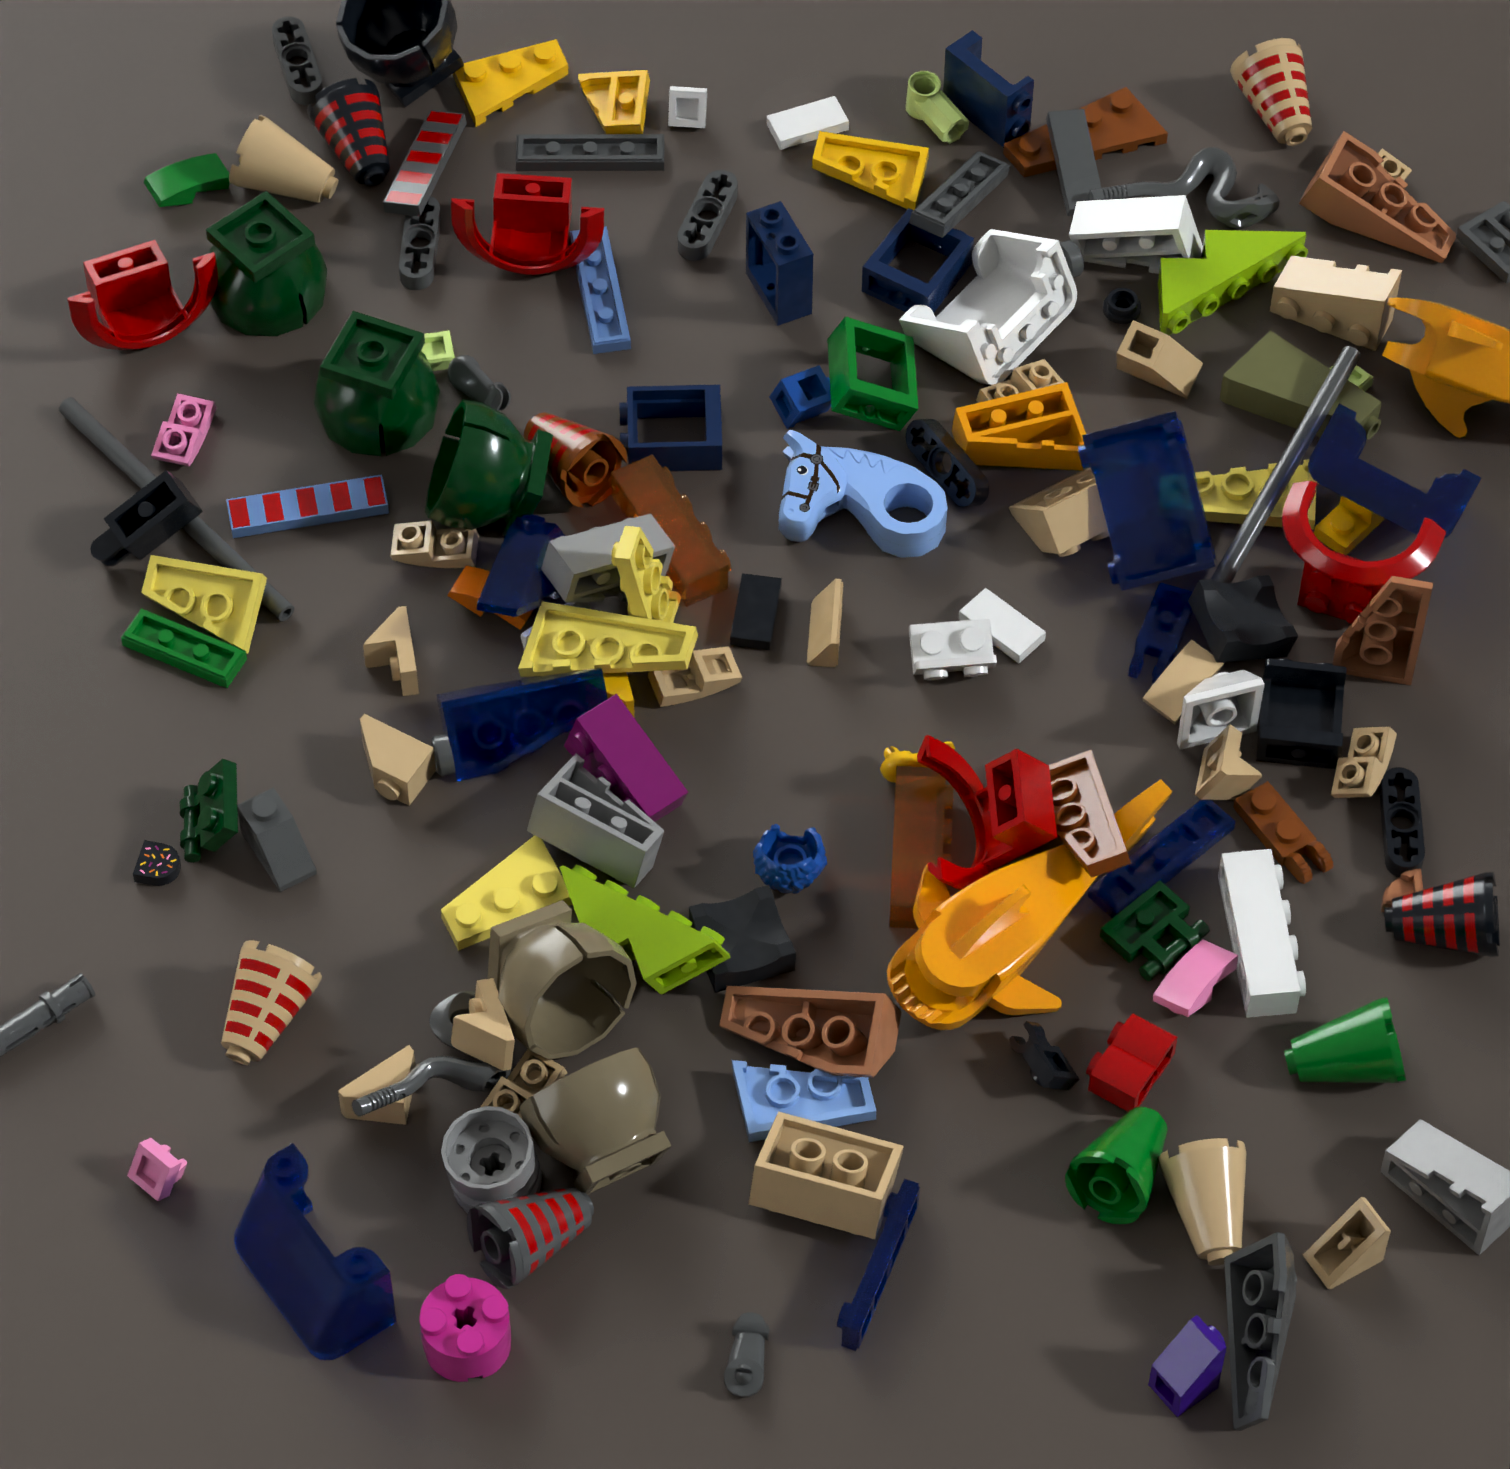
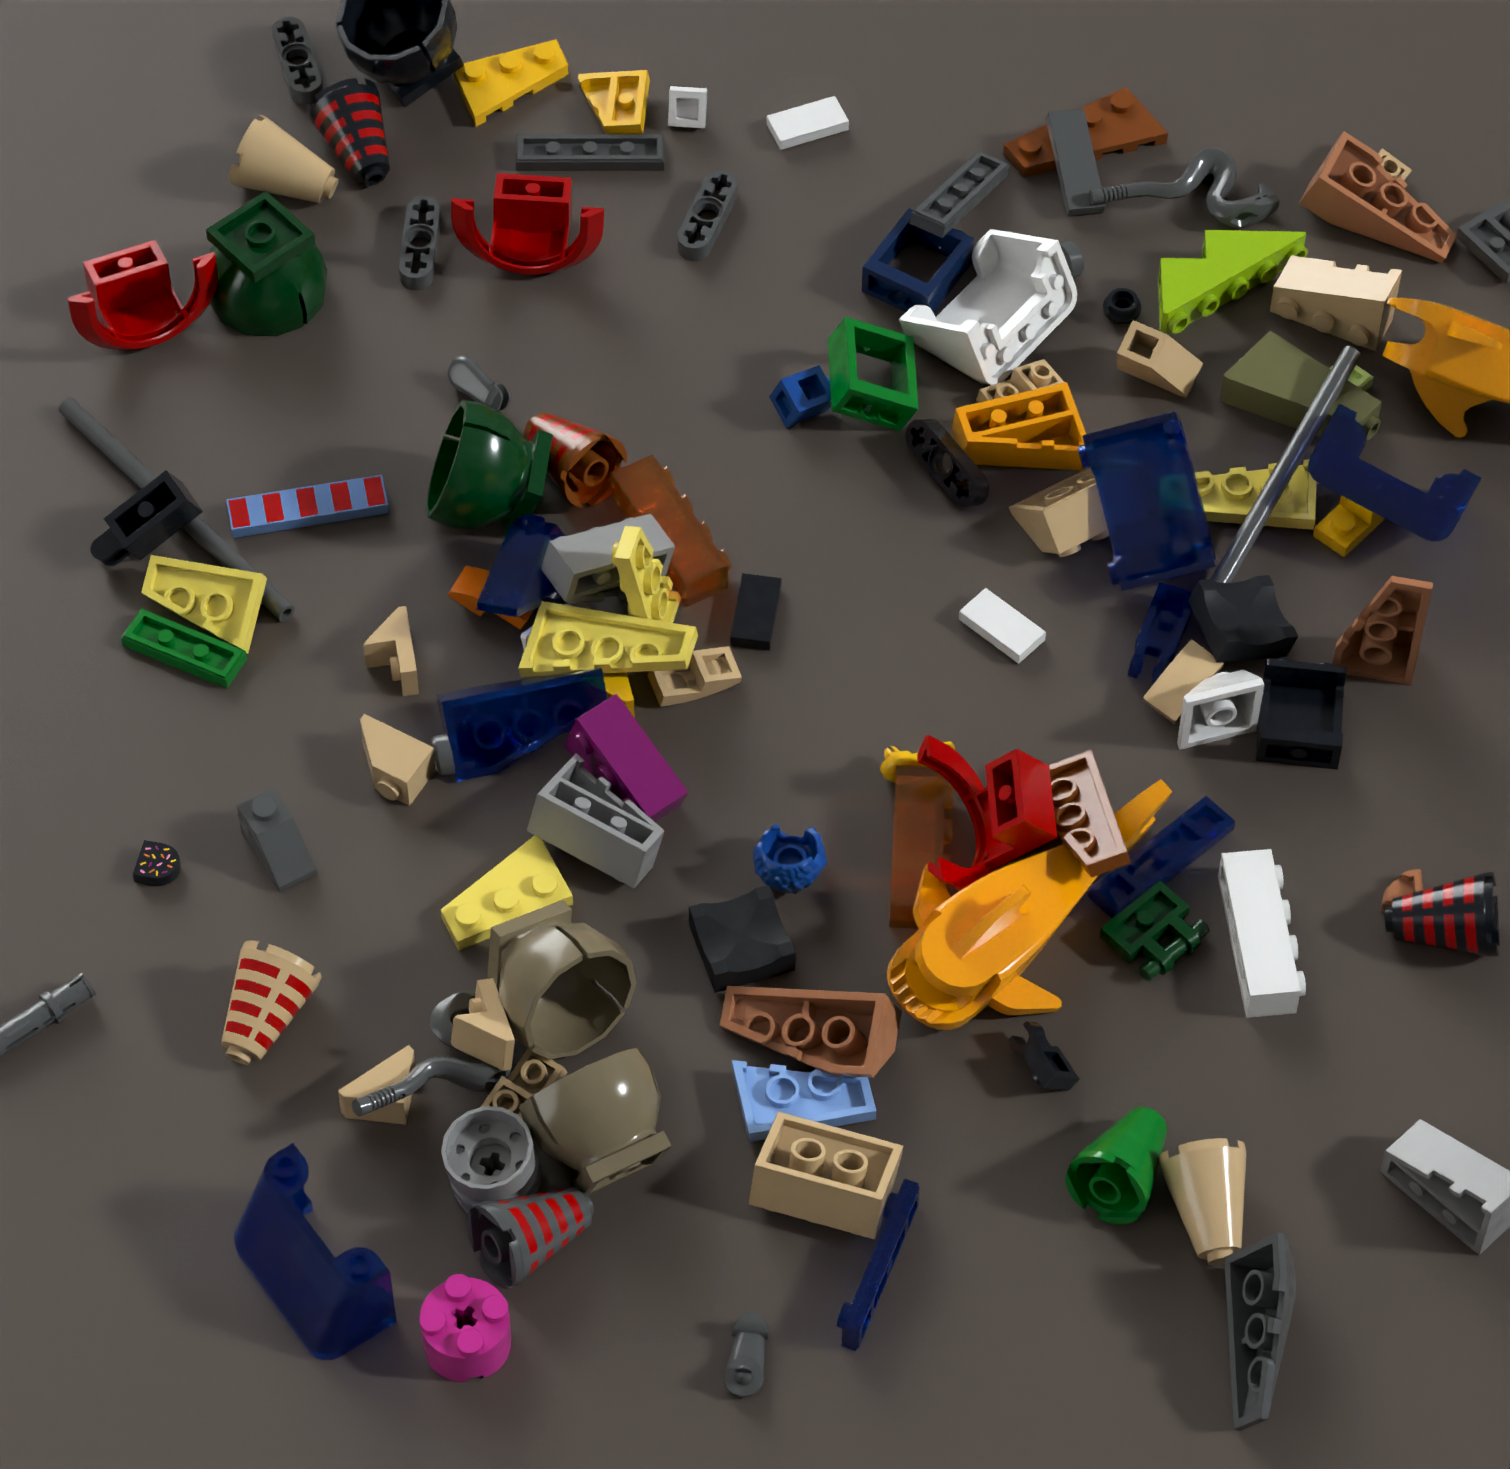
(156, 1169): bright pink tile -> none
(181, 180): green slope -> none
(185, 430): bright pink slope -> none
(209, 811): dark green plate -> none
(372, 379): dark green plate -> none
(424, 163): dark grey tile -> none
(426, 546): tan slope -> none
(438, 349): yellowish green tile -> none
(602, 298): medium blue tile -> none
(663, 945): lime slope -> none
(674, 403): dark blue window -> none
(781, 260): dark blue window -> none
(825, 626): tan slope -> none
(869, 486): light blue animal -> none
(873, 165): yellow wing -> none
(928, 103): yellowish green piece -> none
(951, 648): white bracket -> none
(985, 96): dark blue panel -> none
(1131, 1062): red brick -> none
(1135, 231): white wedge -> none
(1189, 1366): dark purple slope -> none
(1192, 978): bright pink slope -> none
(1222, 770): tan slope -> none
(1276, 88): tan cone -> none
(1282, 831): dark orange hinge -> none
(1341, 583): red piece -> none
(1349, 1245): tan slope -> none
(1350, 1049): green cone -> none
(1366, 762): tan slope -> none
(1408, 807): black beam -> none

